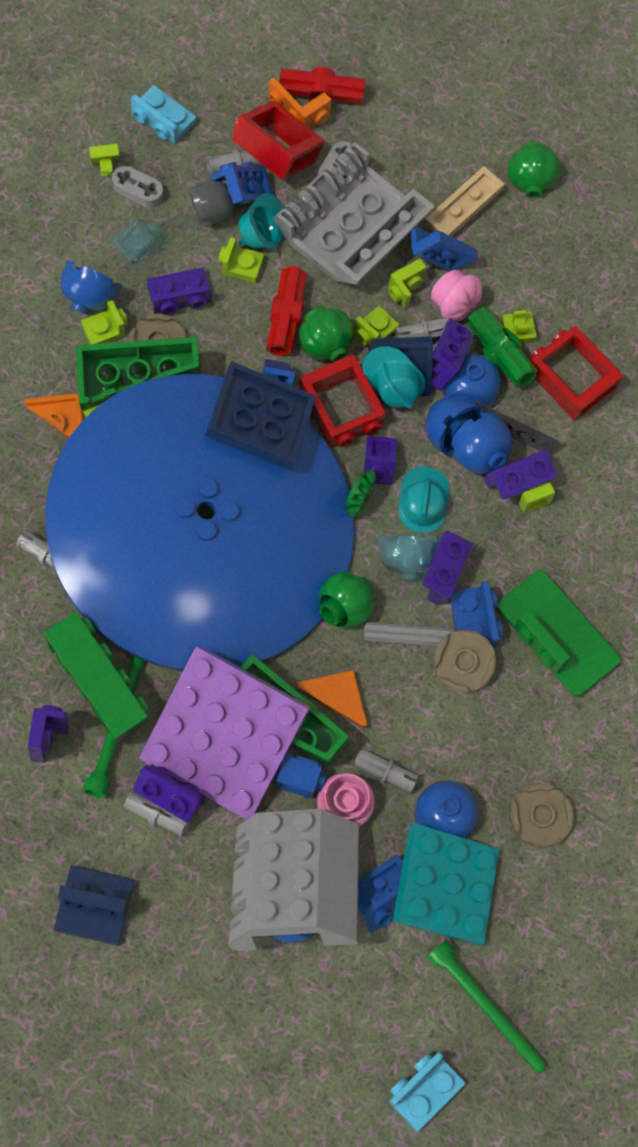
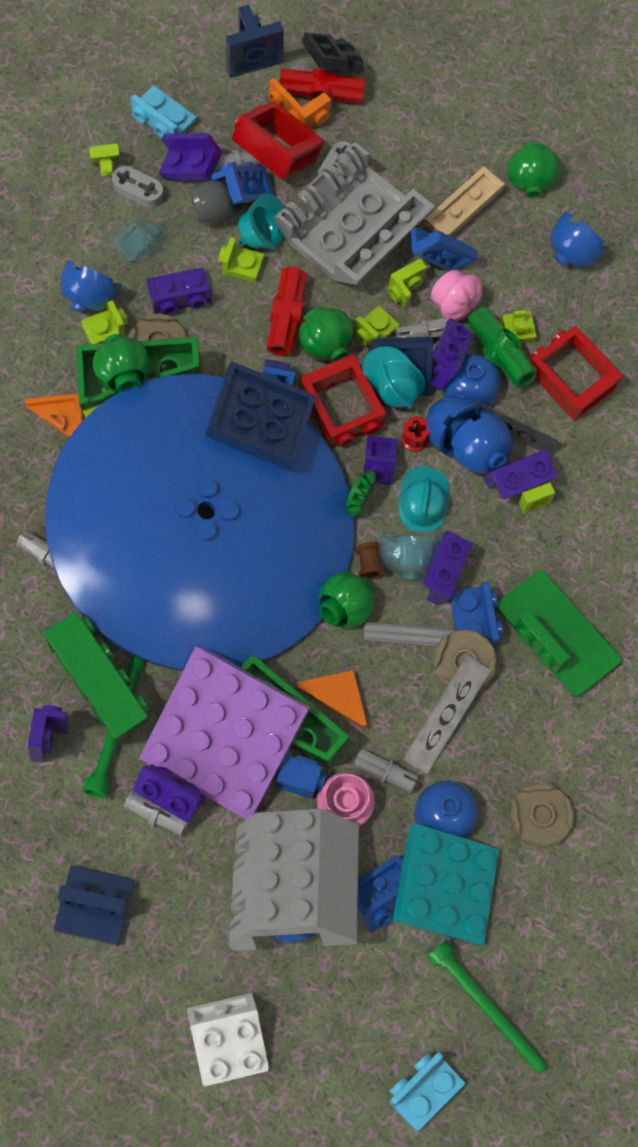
(121, 363): none -> green plant
(190, 156): none -> dark purple bracket
(228, 1039): none -> white bracket
(253, 45): none -> dark blue bracket
(332, 53): none -> black plate
(370, 561): none -> reddish brown bush
(408, 437): none -> red bush
(447, 714): none -> flat silver sticker
(576, 243): none -> blue cylinder

